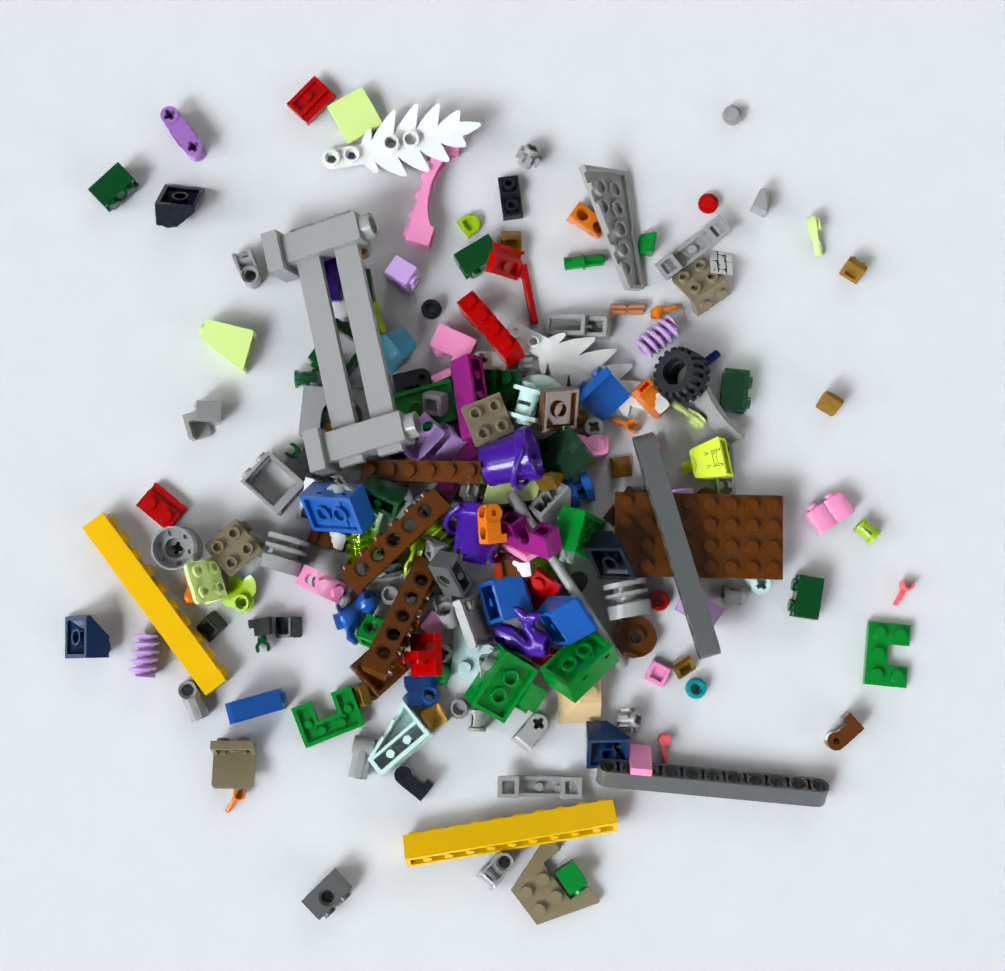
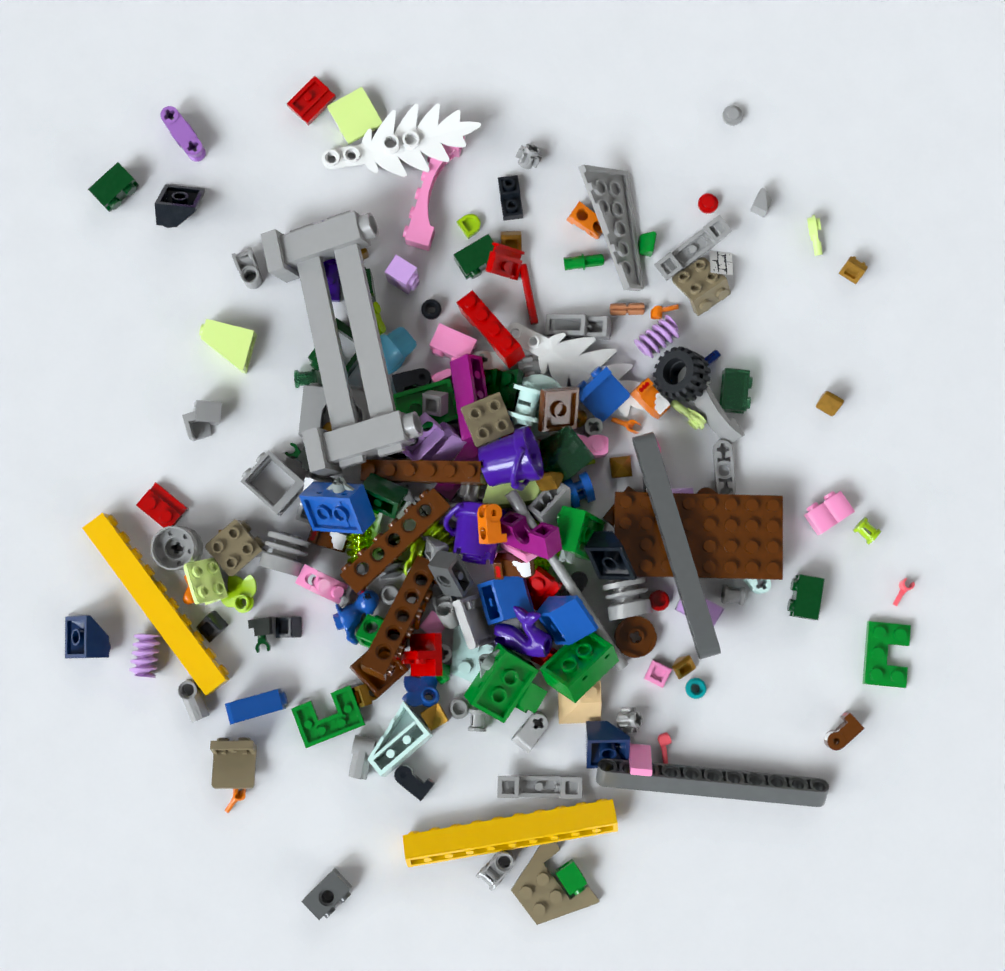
(709, 460): neon yellow torso -> none

